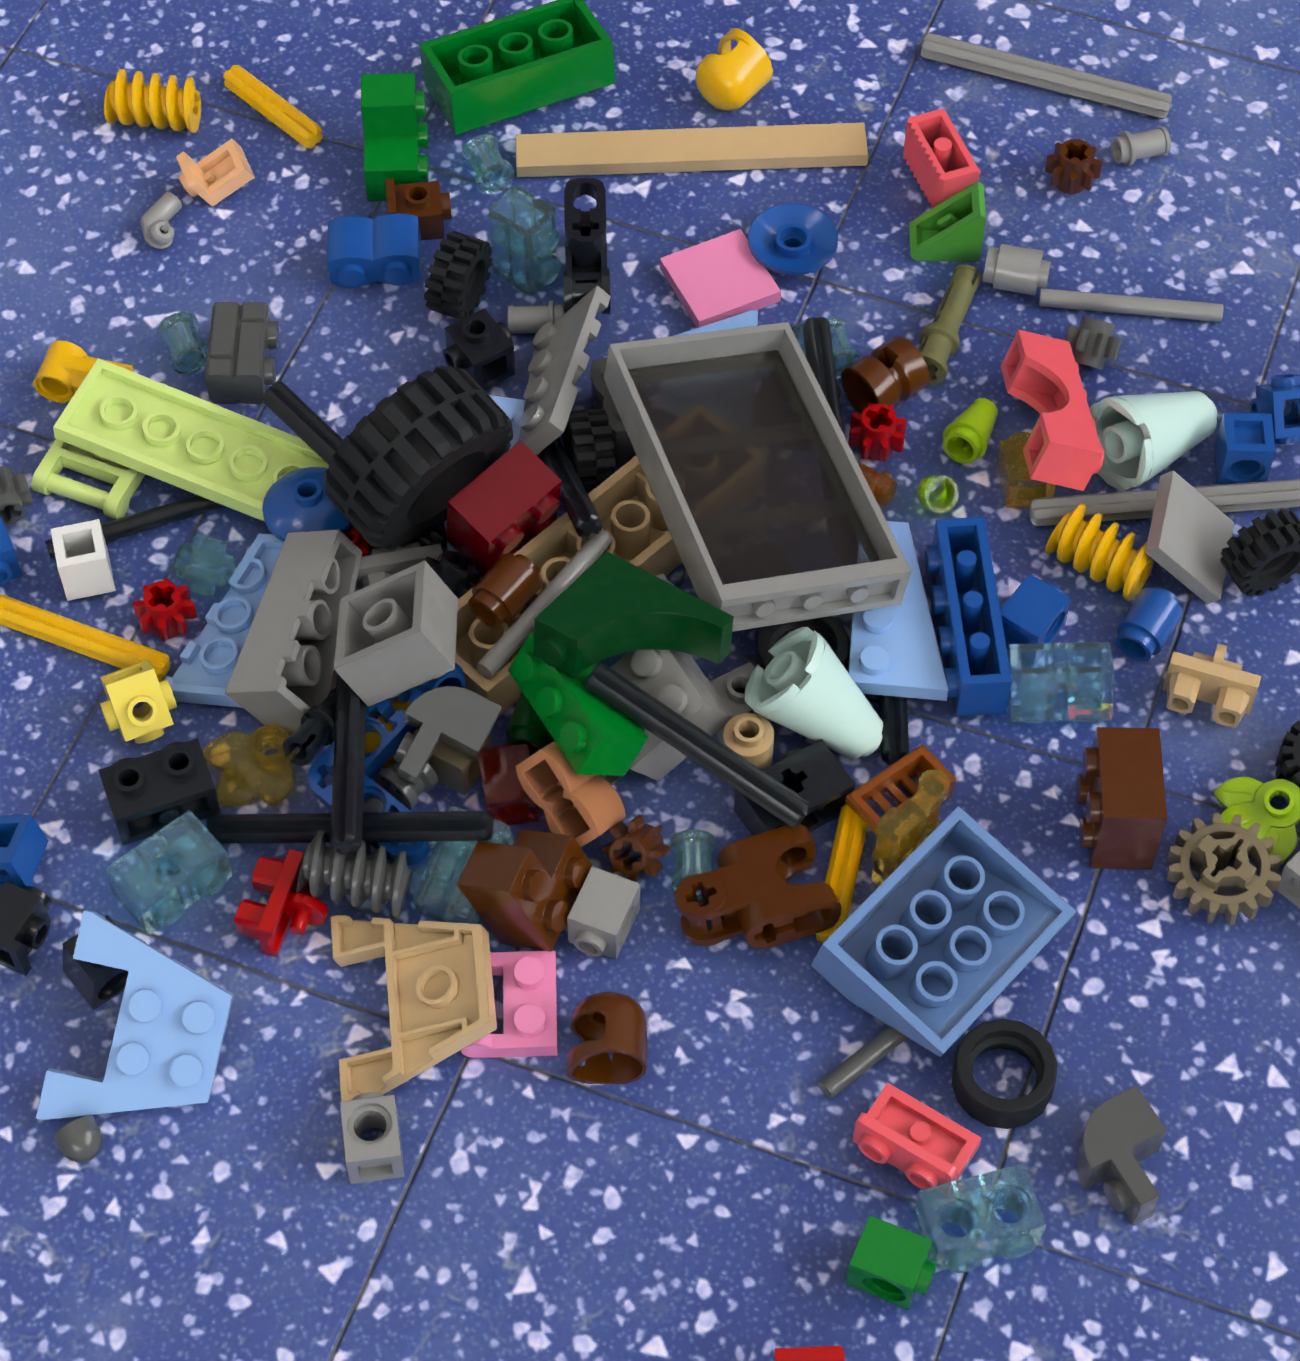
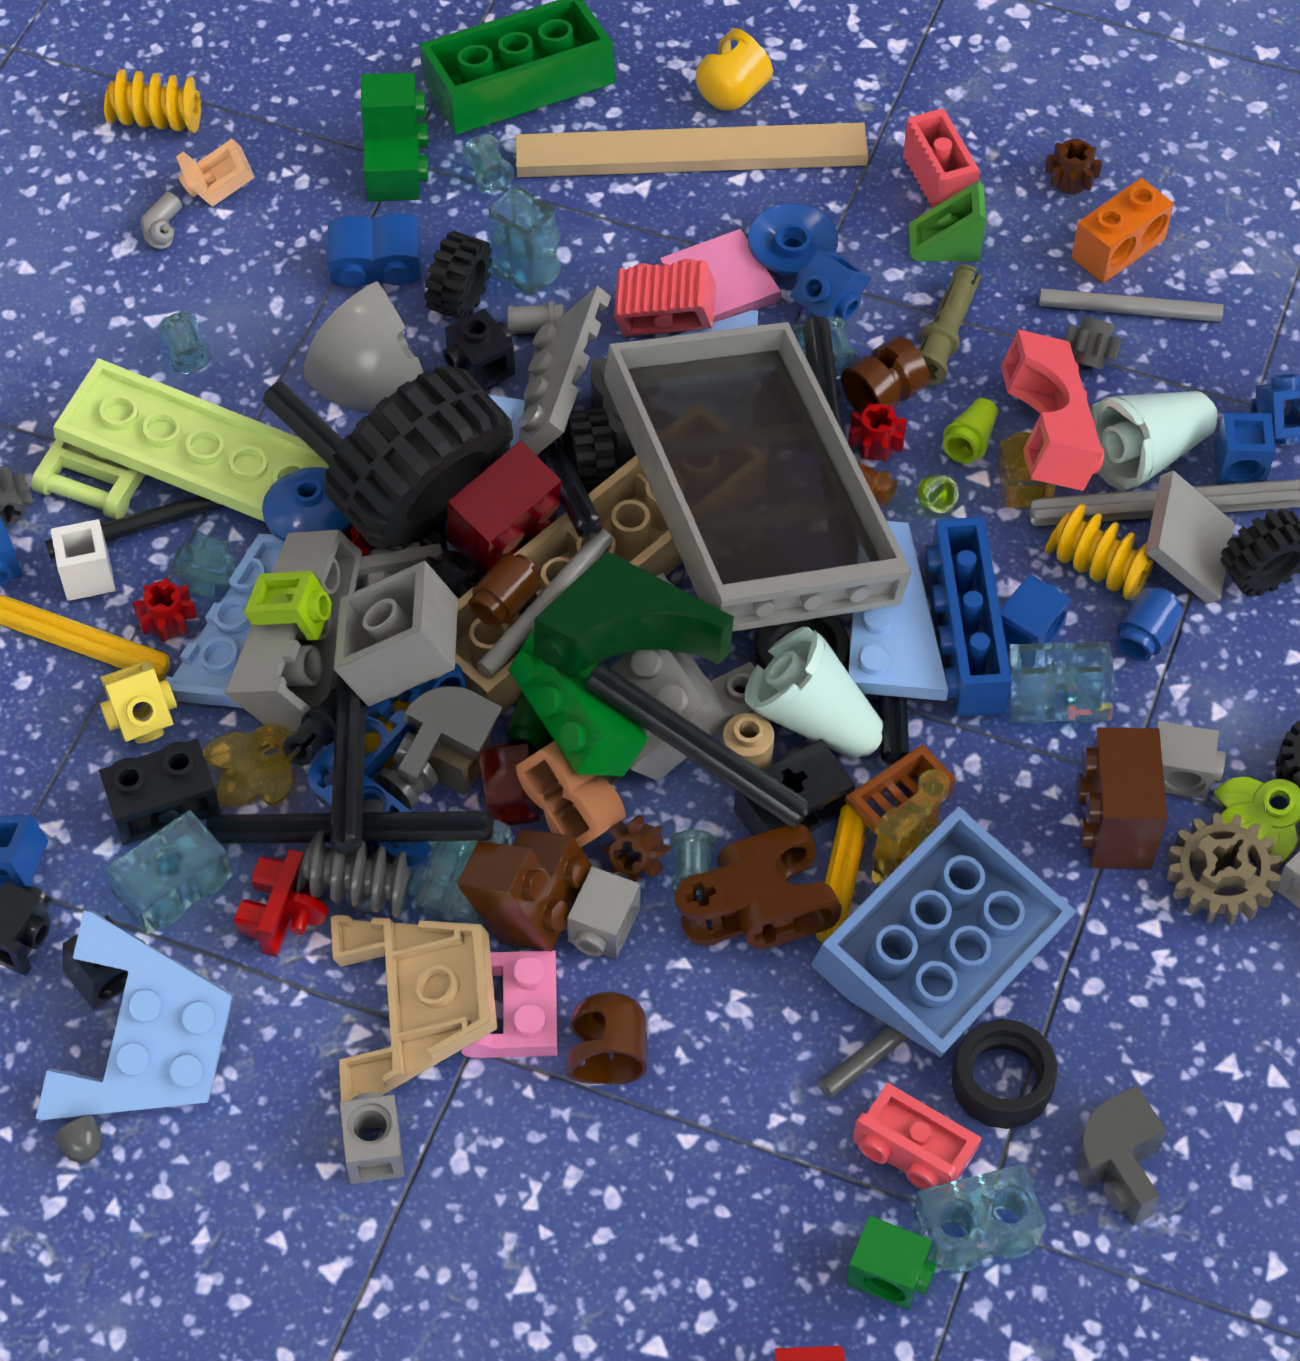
(64, 371): yellow piece -> none
(240, 352): dark grey brick -> none
(273, 106): yellow axle -> none
(288, 600): none -> lime bracket
(361, 352): none -> light grey brick
(423, 201): reddish brown brick -> none
(585, 242): black piece -> none
(664, 298): none -> coral brick
(829, 286): none -> blue brick
(1016, 269): light grey brick -> none
(1046, 75): light grey axle -> none
(1122, 230): none -> orange brick
(1140, 145): light grey pin -> none
(1190, 759): none -> light grey brick
(1212, 682): tan hips -> none

